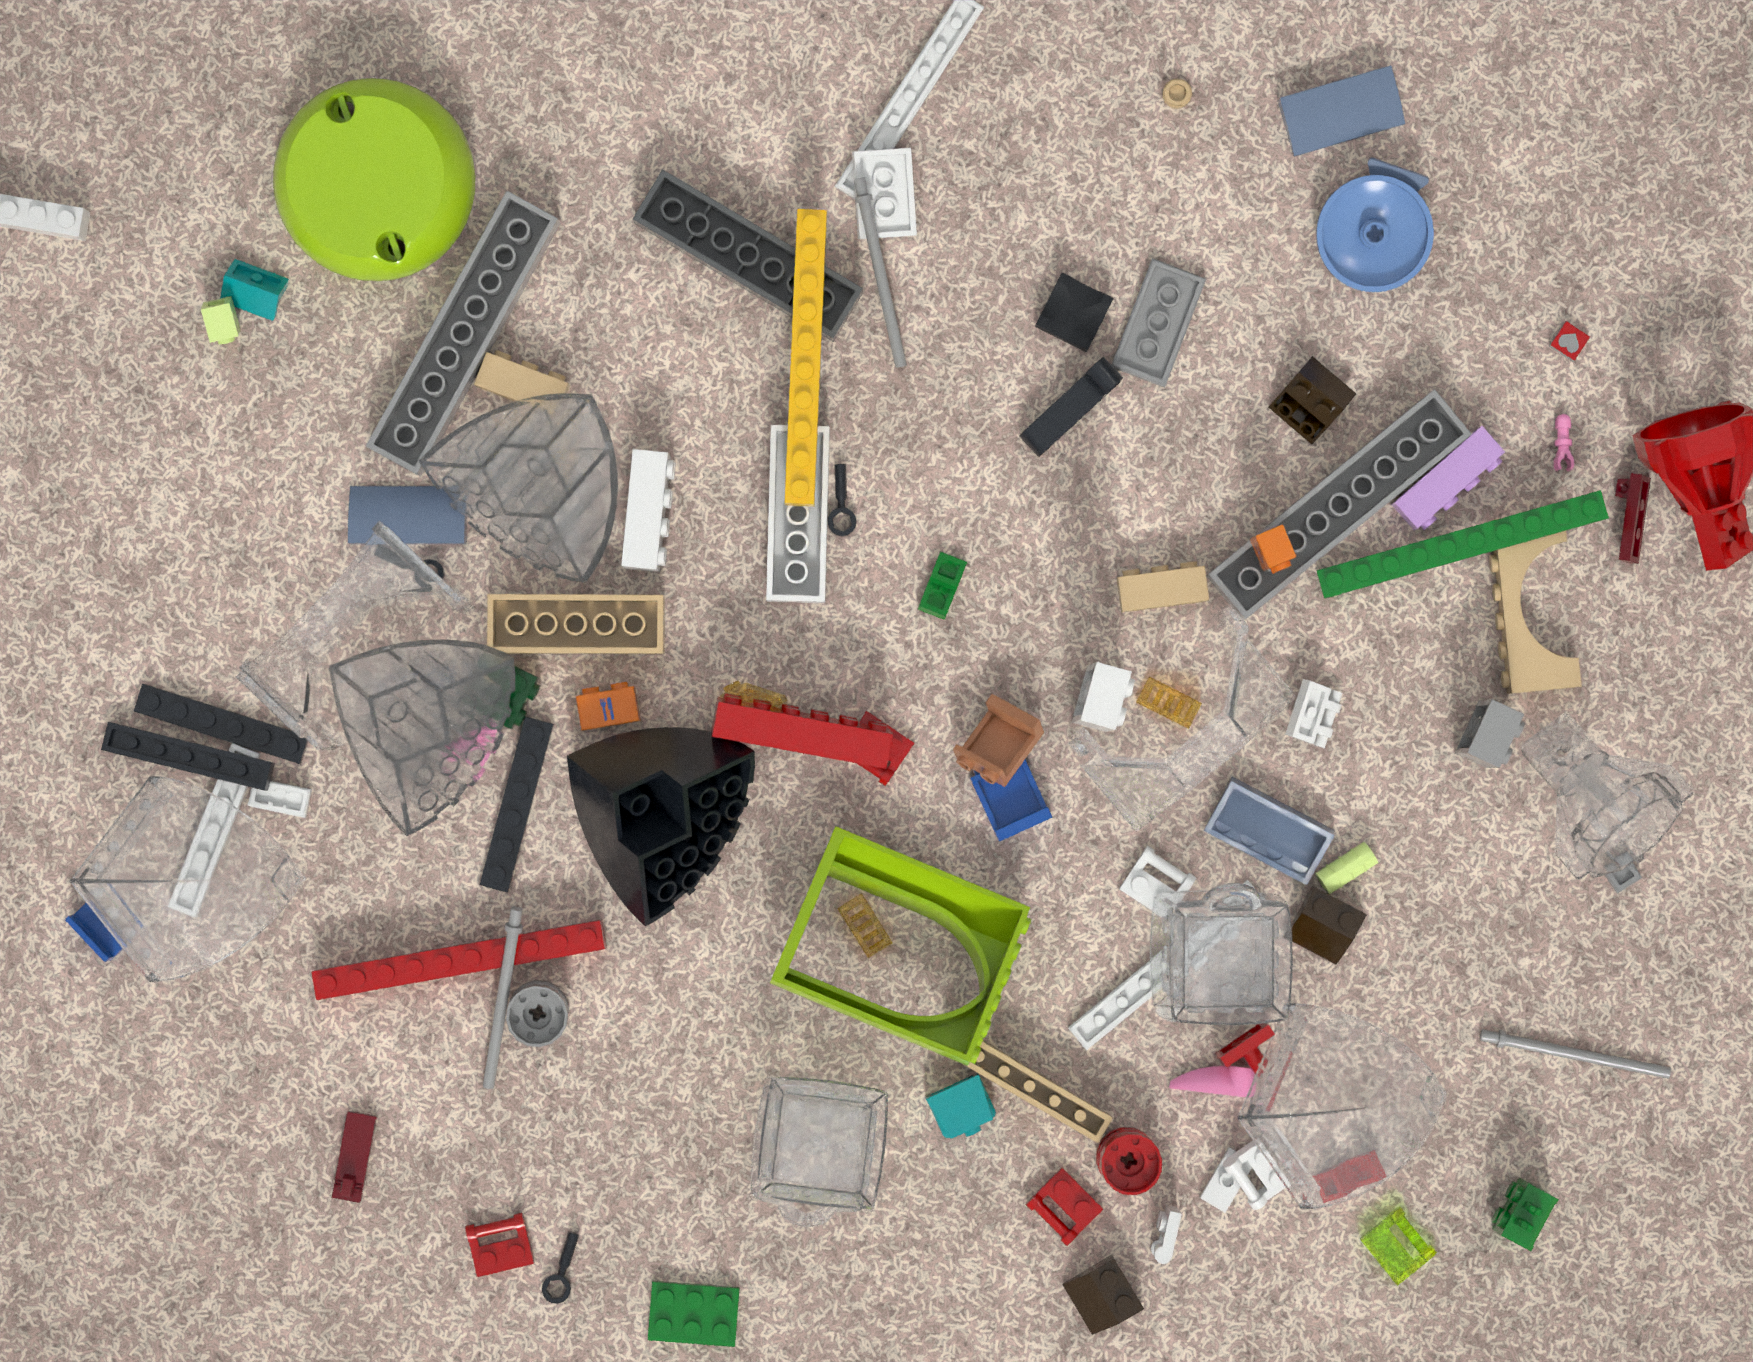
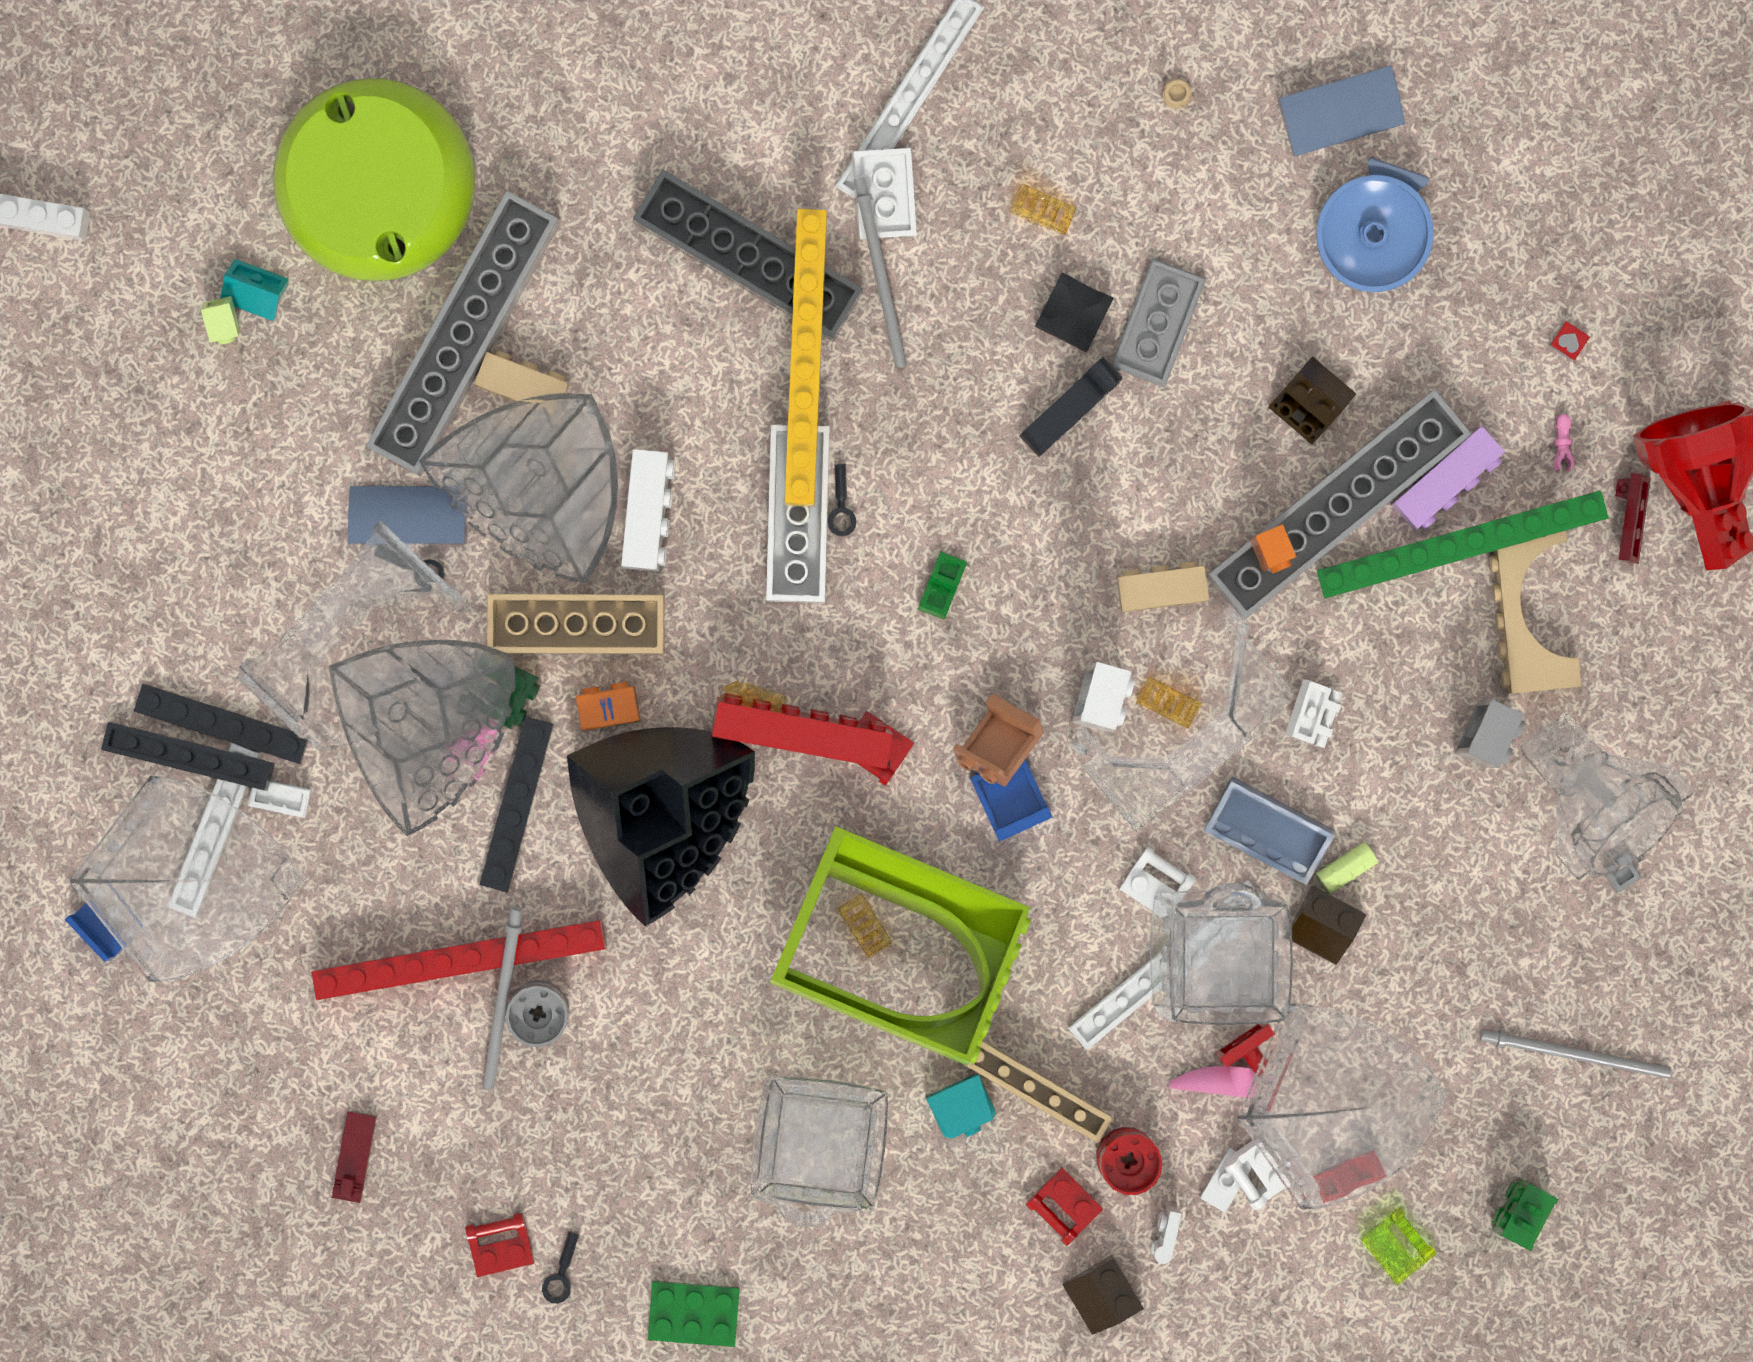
(1027, 214): none -> clear yellow slope

